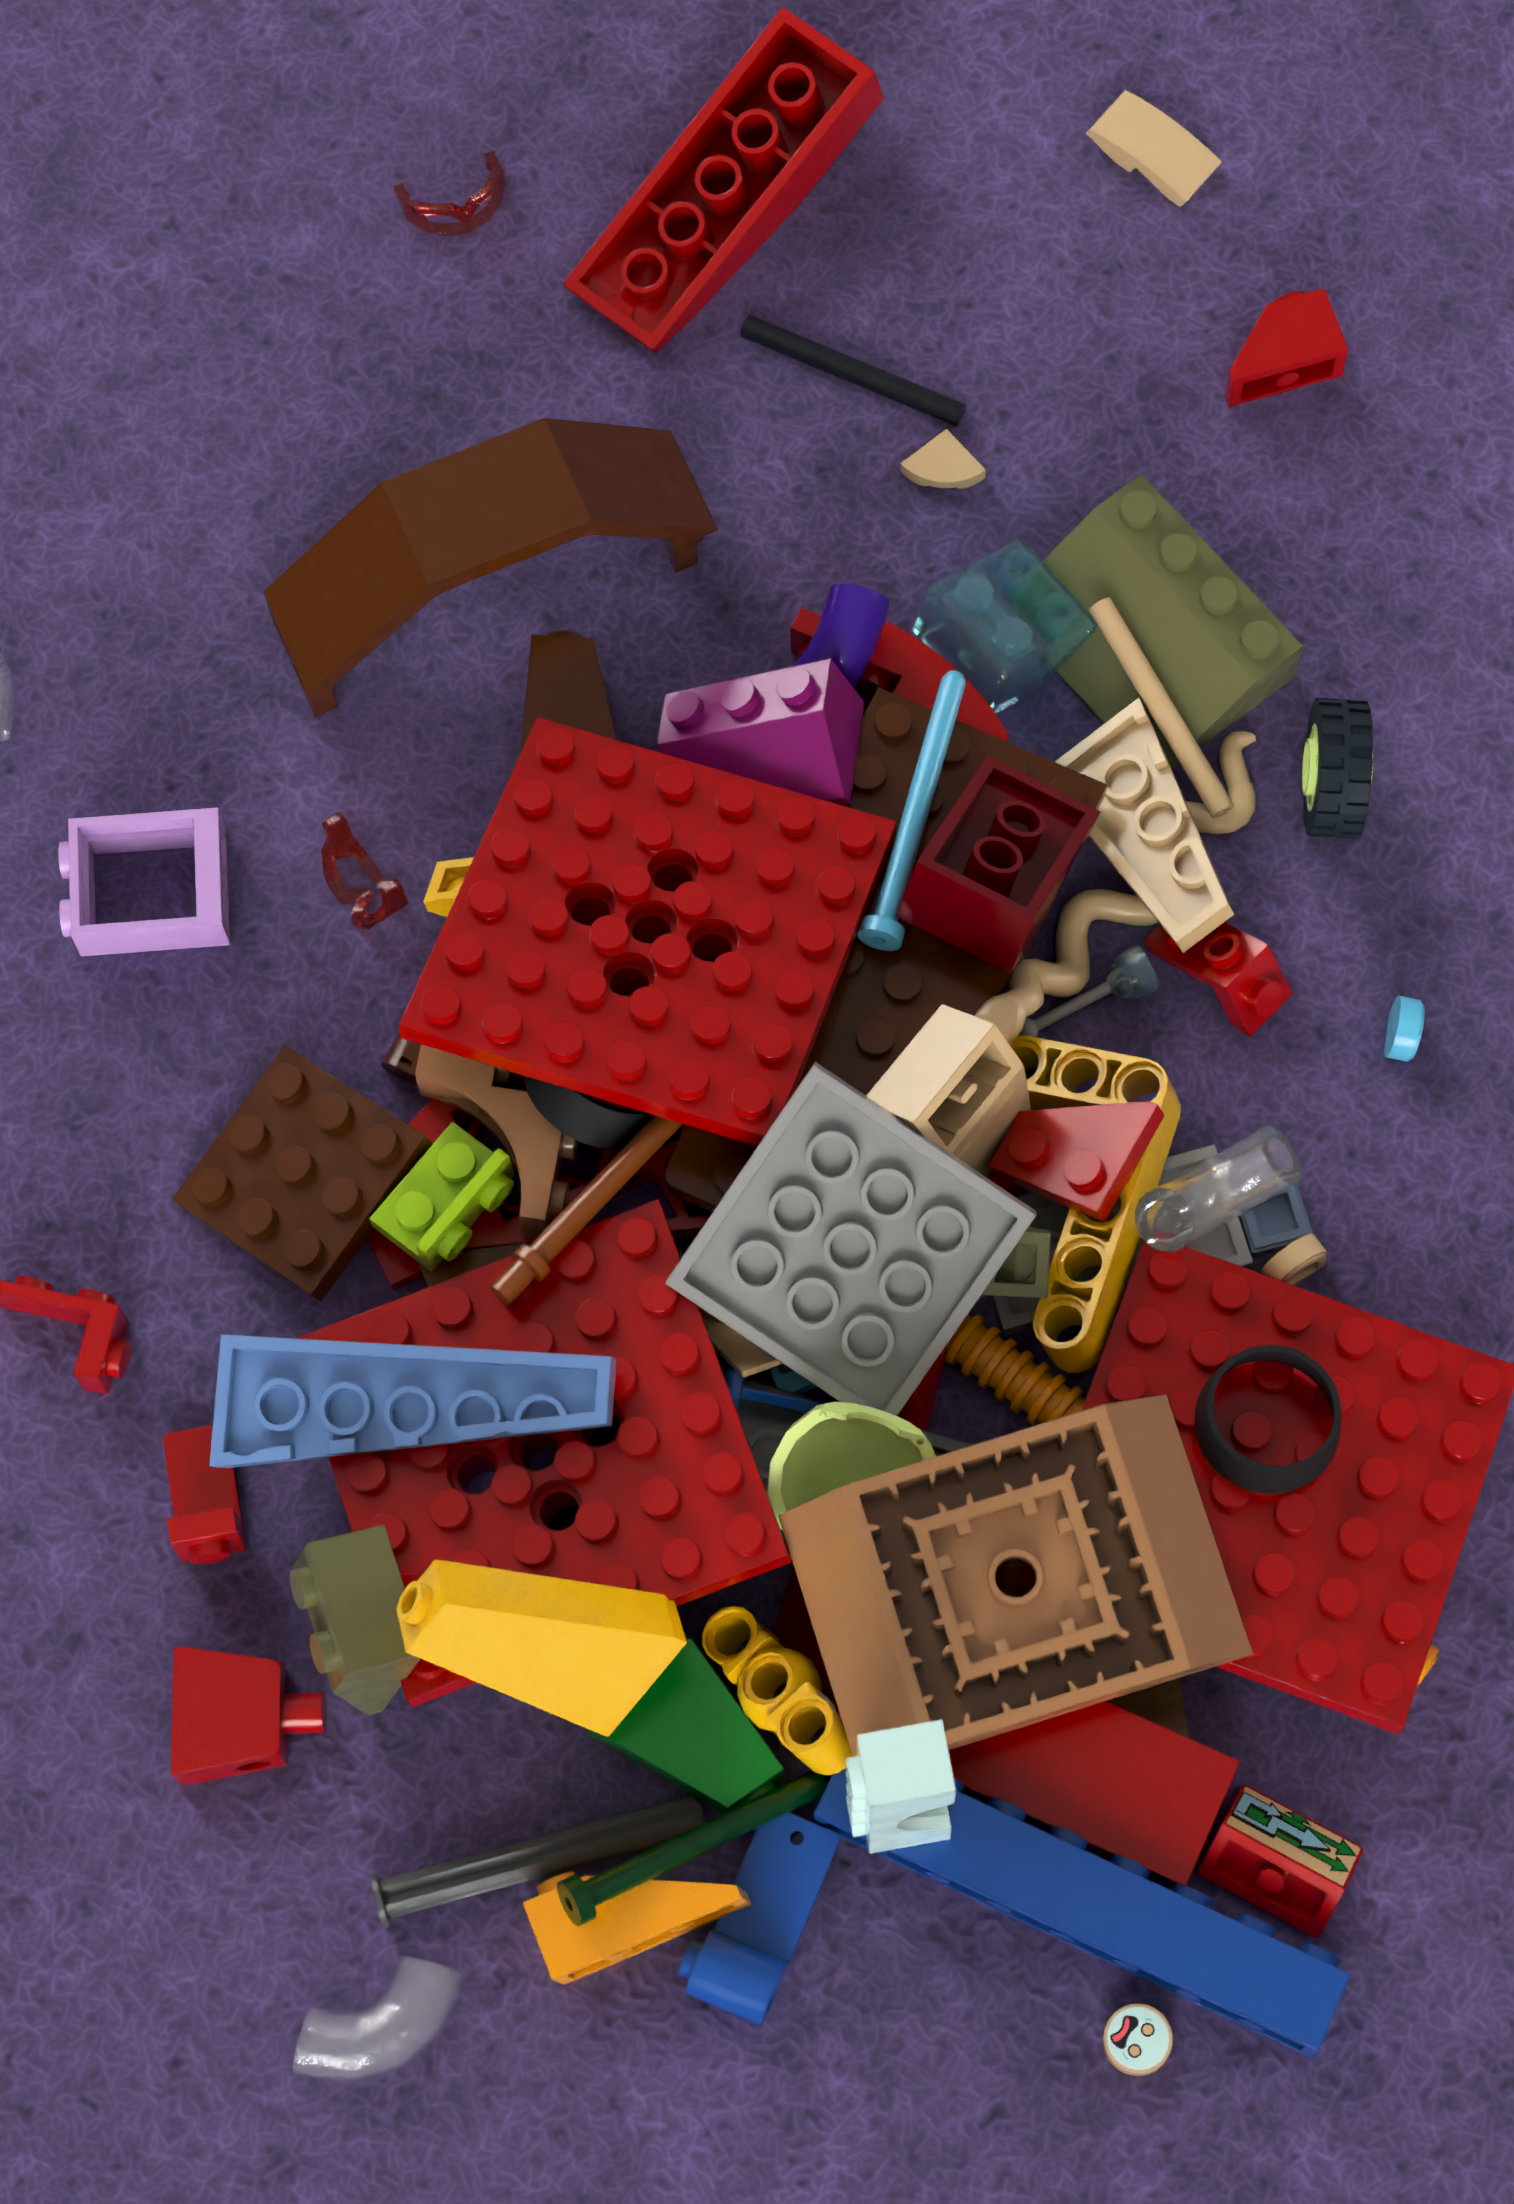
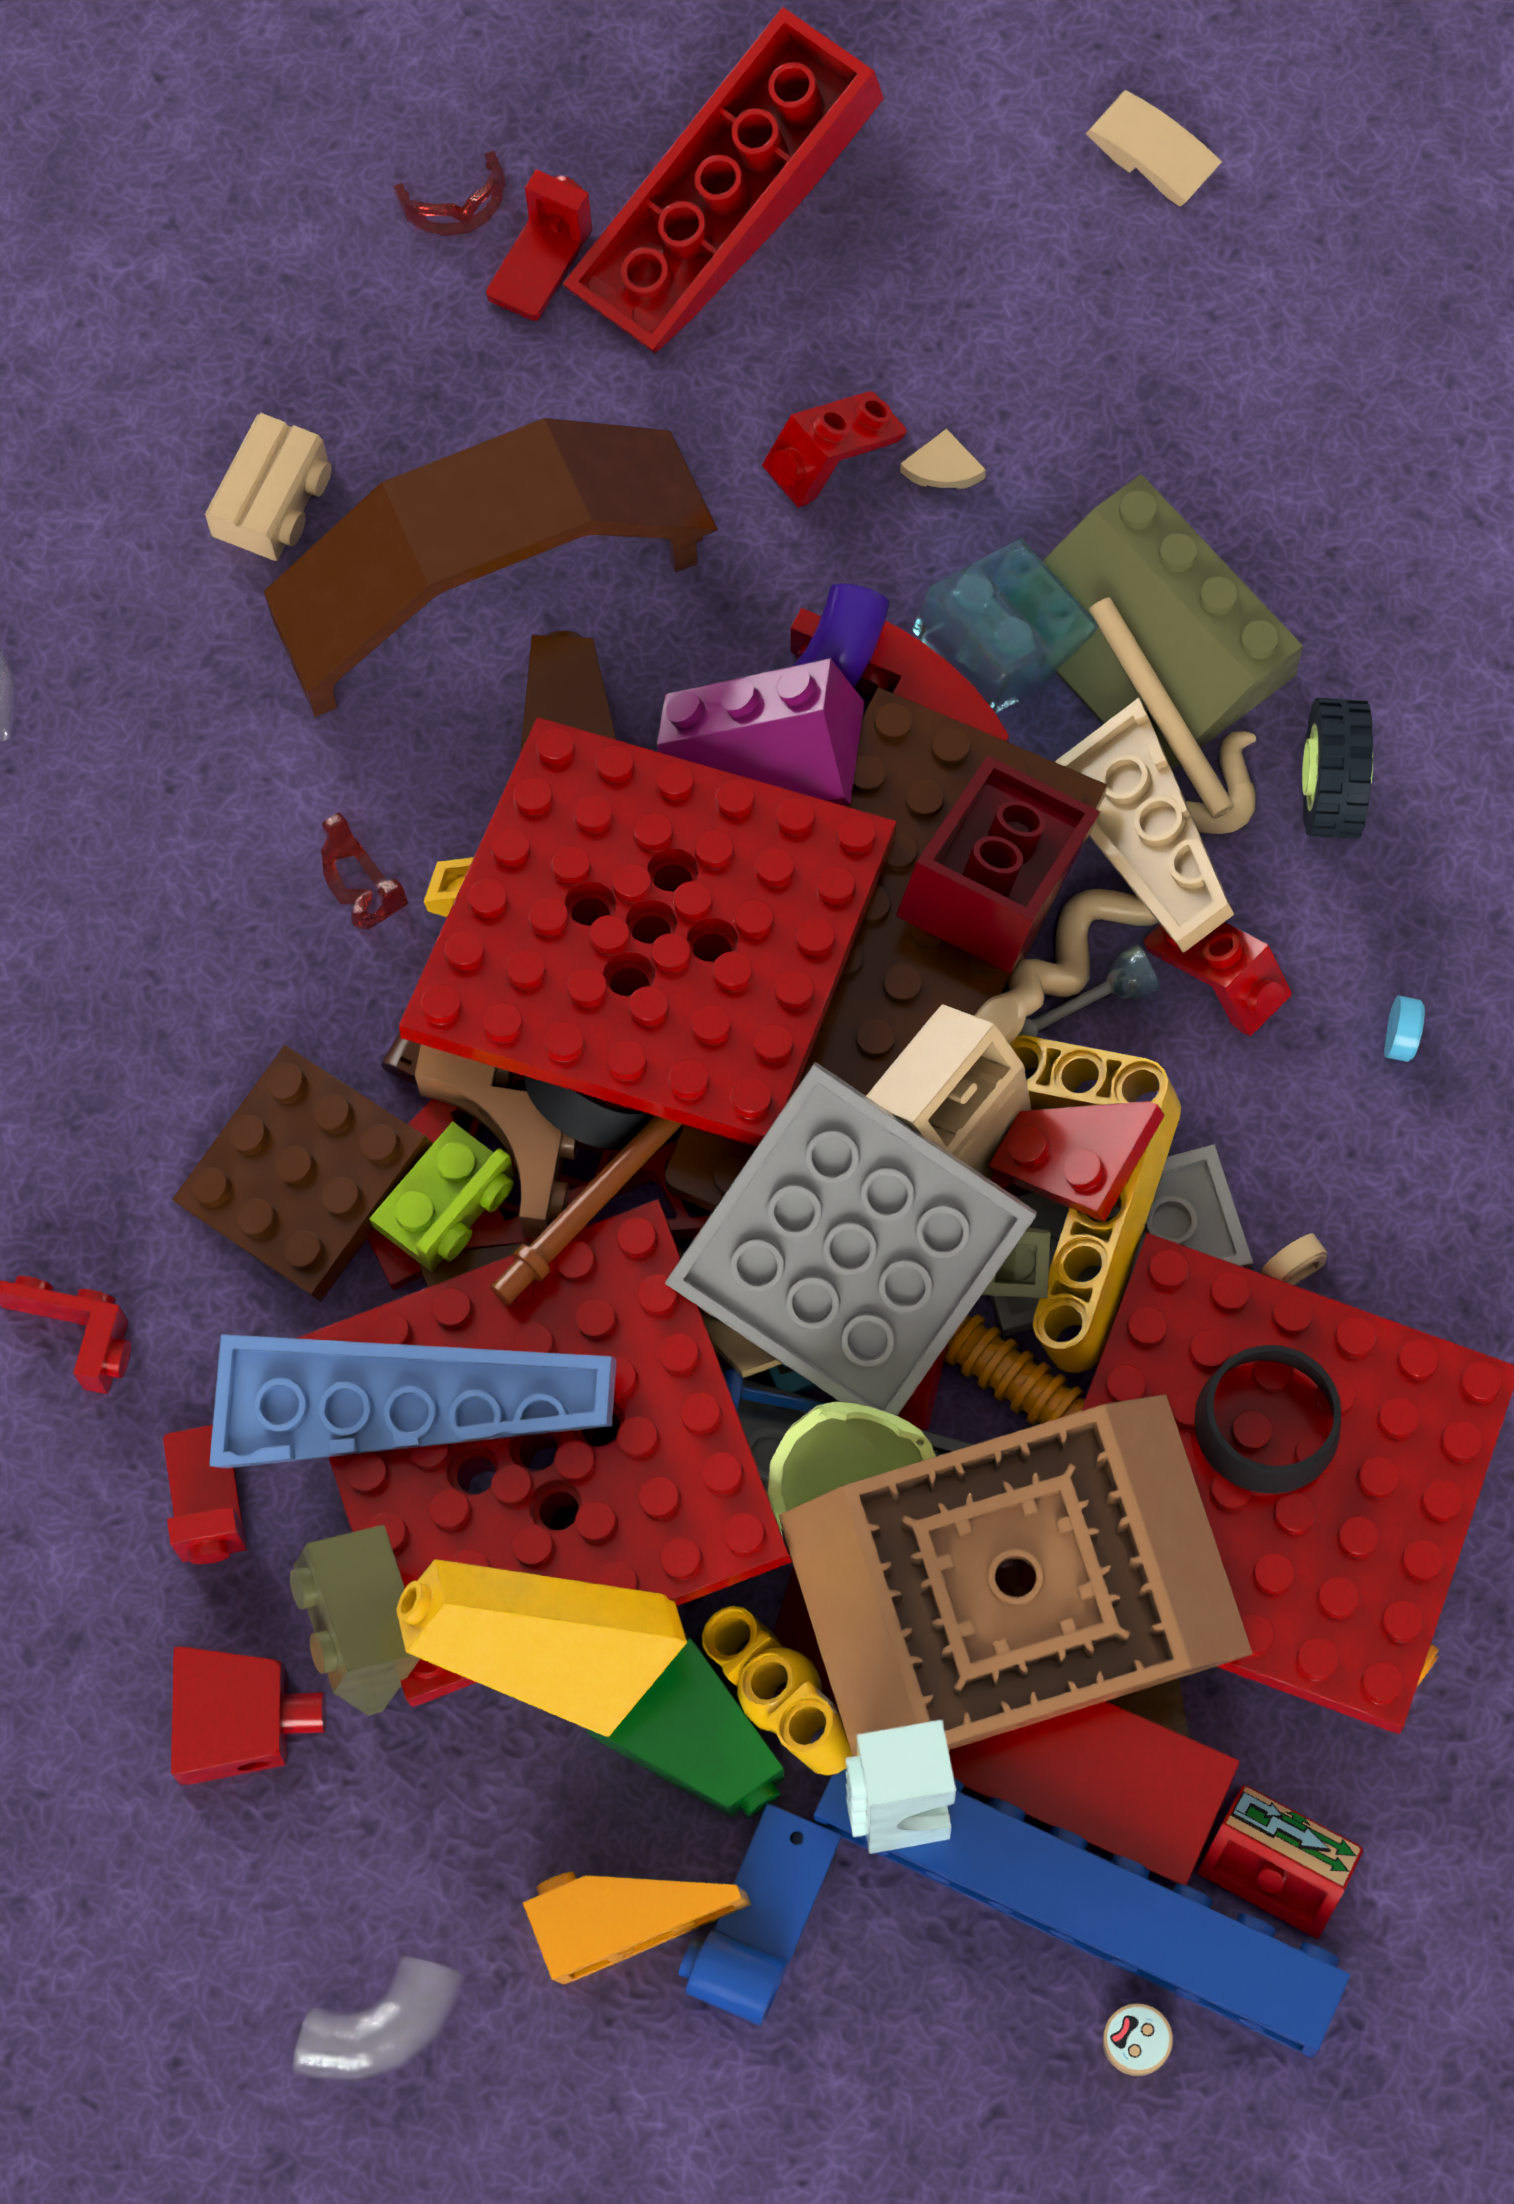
(146, 832): lavender window -> none
(269, 487): none -> tan brick
(534, 1858): dark grey axle -> none
(546, 246): none -> red bracket
(582, 1897): dark green bar -> none
(823, 436): none -> red bracket
(853, 370): black bar -> none
(882, 927): medium azure bar -> none
(1217, 1190): clear cylinder -> none
(1275, 1223): sand blue tile -> none
(1288, 348): red slope -> none

